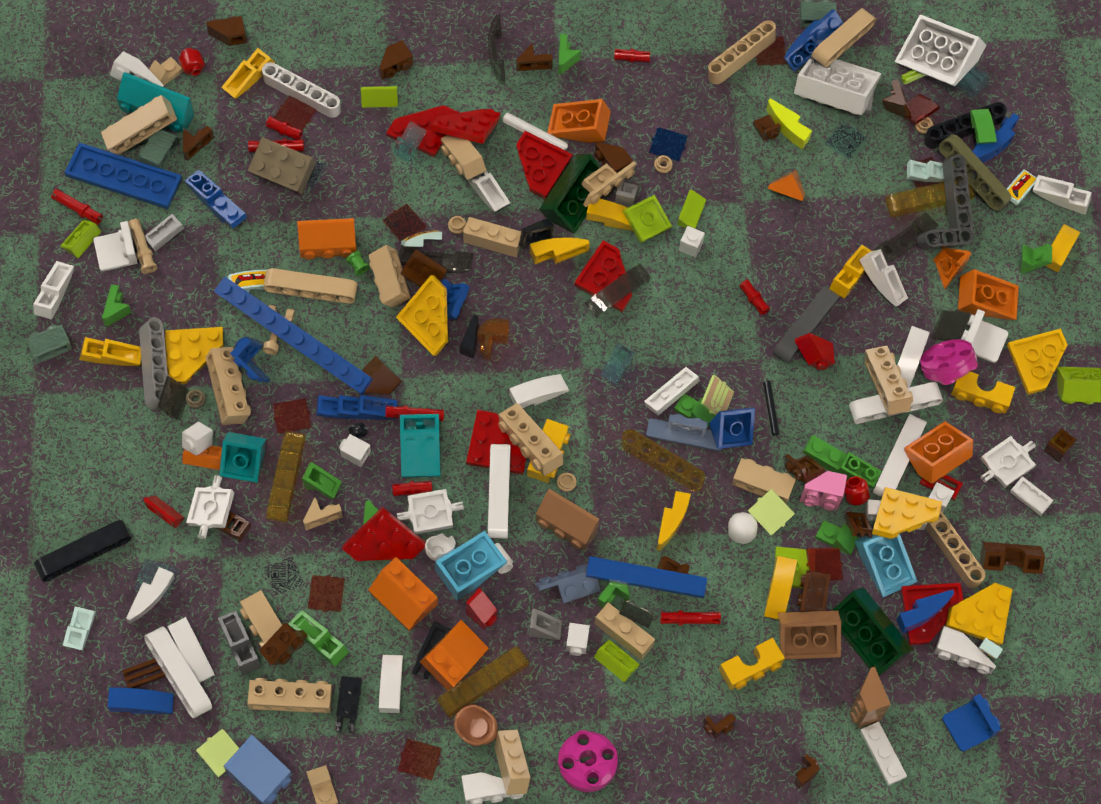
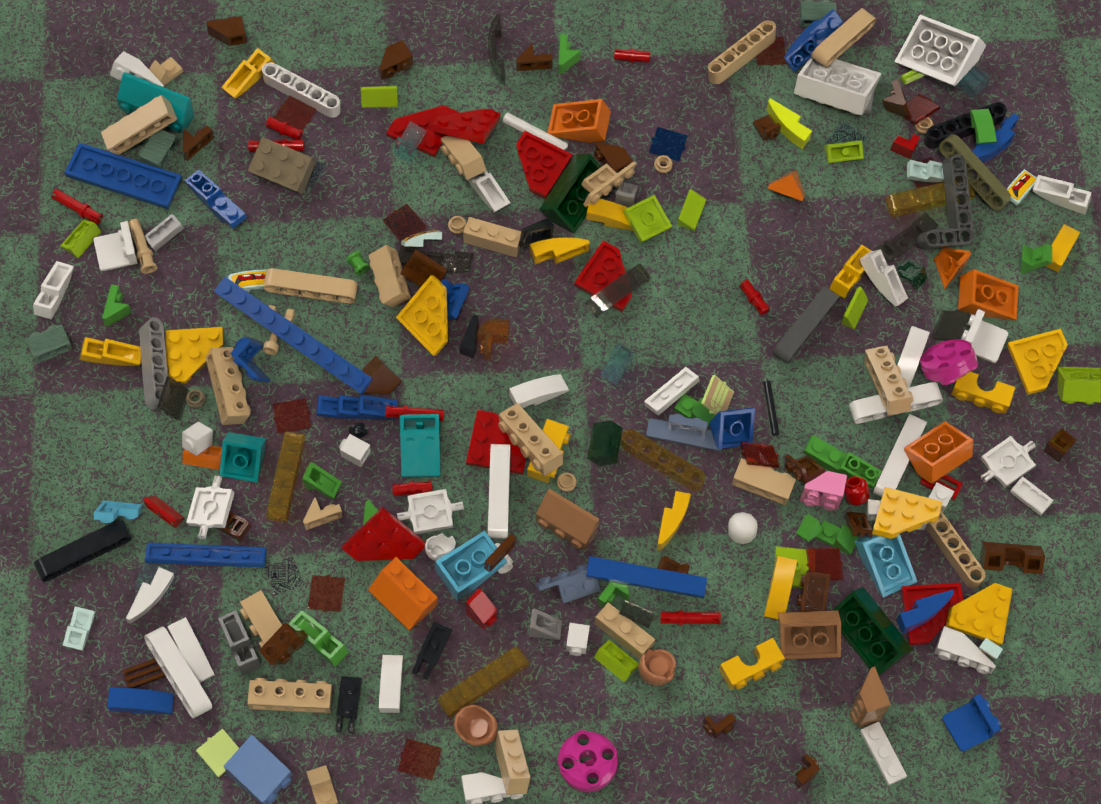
(109, 510): none -> medium azure plate
(191, 61): red head -> none
(205, 555): none -> blue tile
(326, 238): orange slope -> none
(454, 655): orange slope -> none
(496, 557): none -> reddish brown tile
(604, 443): none -> clear green brick
(657, 667): none -> nougat piece
(691, 241): white brick -> none
(759, 454): none -> clear red piece
(771, 512): yellowish green piece -> none
(809, 528): none -> bright green slope
(816, 351): red slope -> none
(844, 151): none -> lime slope
(855, 309): none -> lime slope
(904, 146): none -> red panel
(912, 272): none -> clear green bracket

